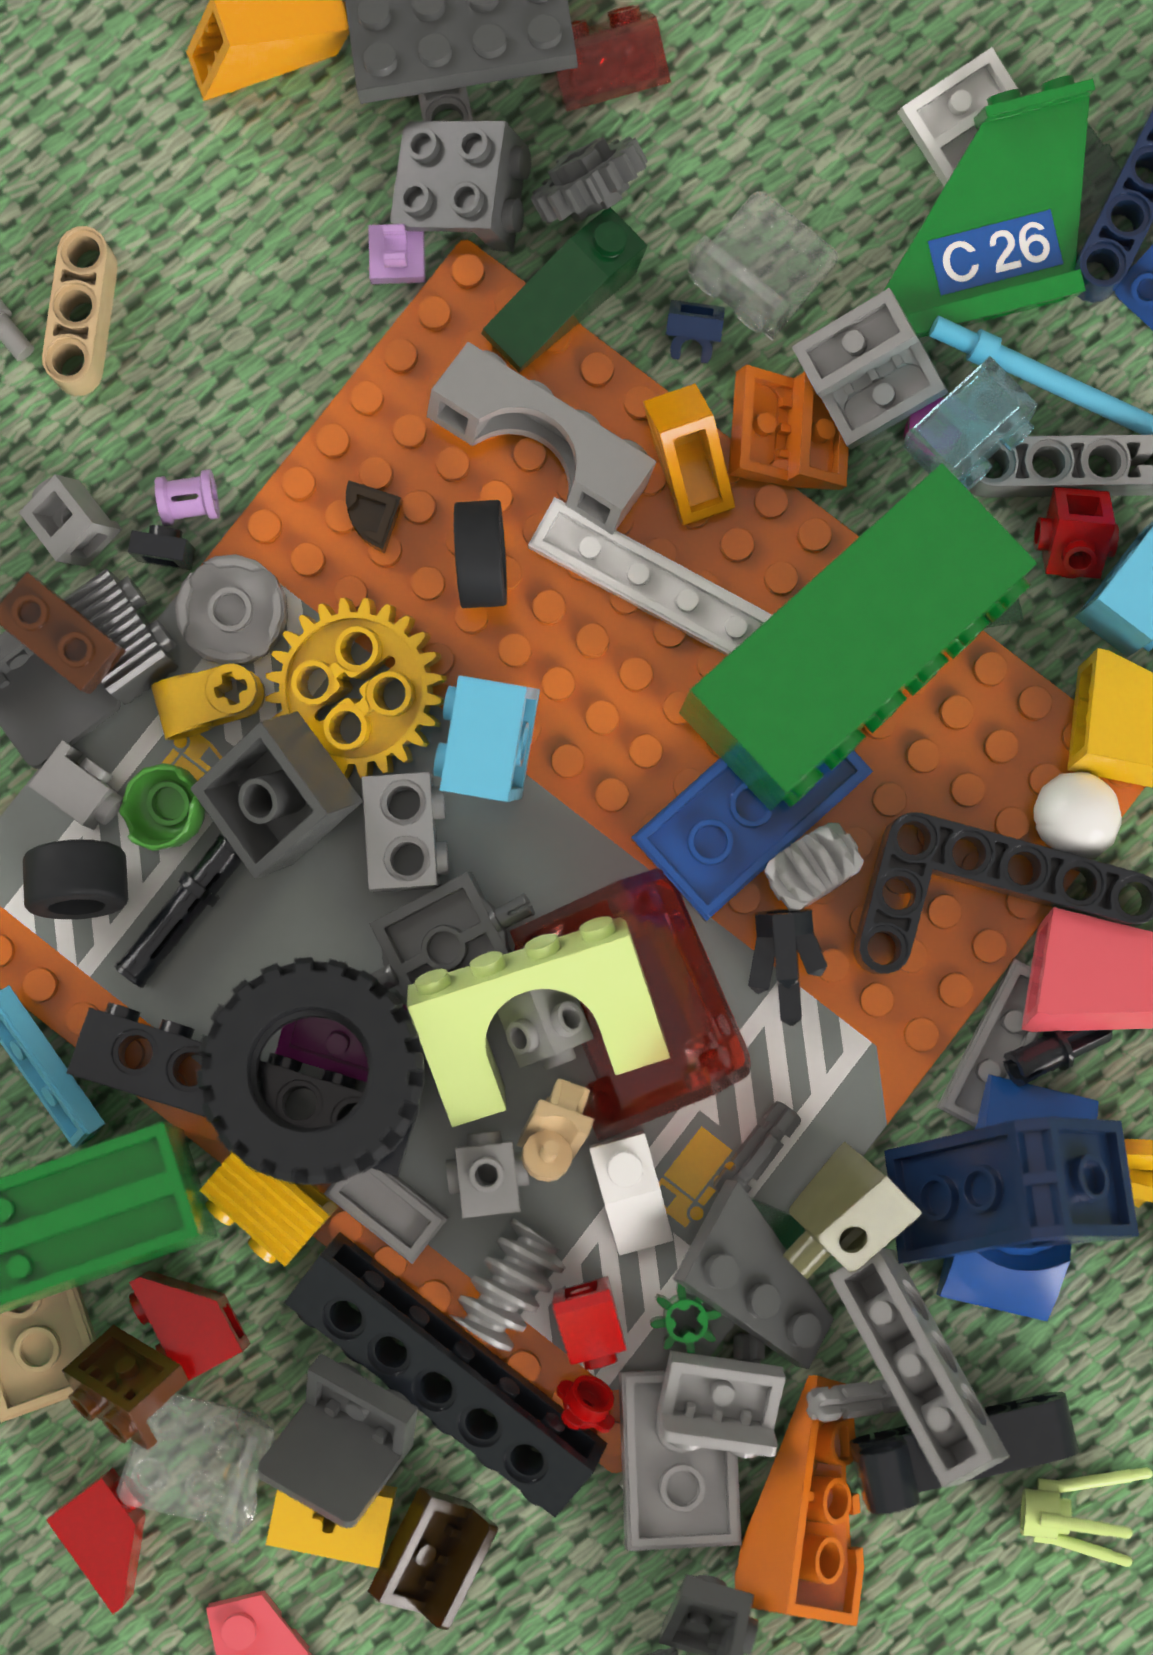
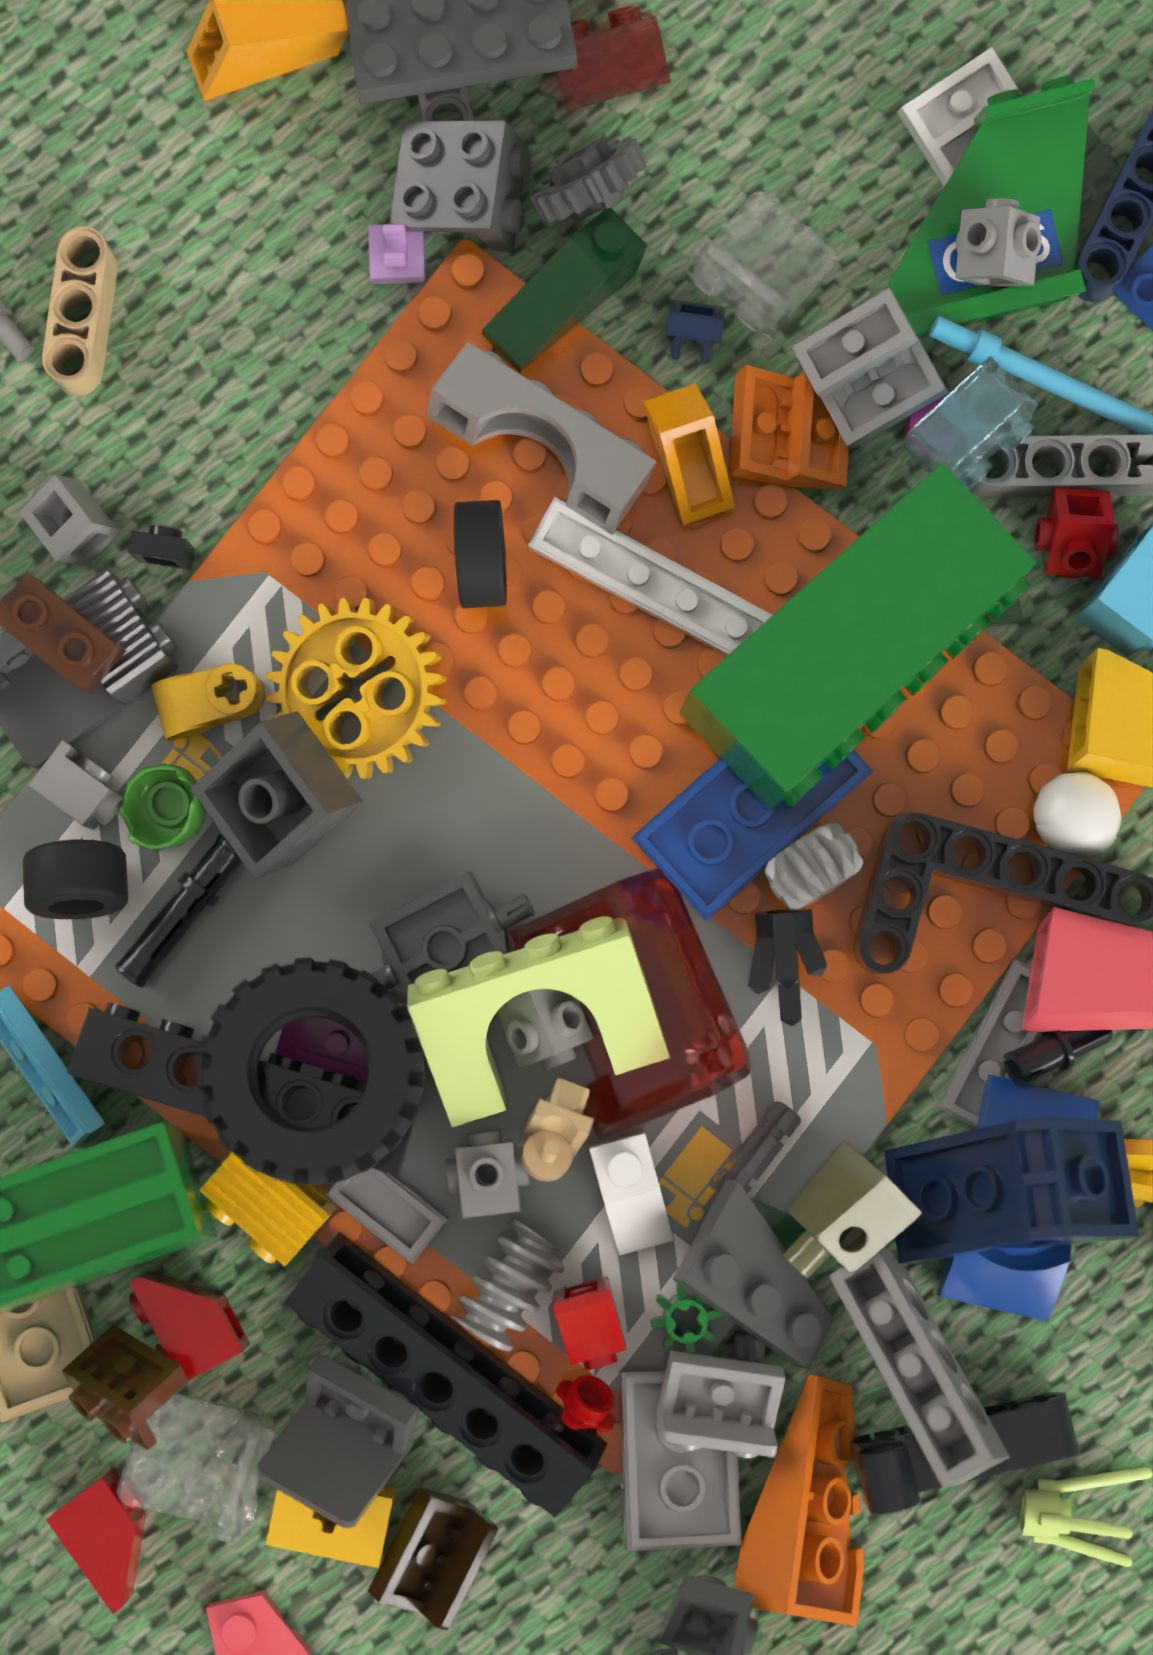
(168, 492): lavender bush -> none
(231, 610): light grey tile -> none
(372, 513): dark brown tile -> none
(389, 834): light grey brick -> none
(487, 738): medium azure brick -> none
(850, 1401): light grey axle -> none
(998, 245): none -> light grey brick

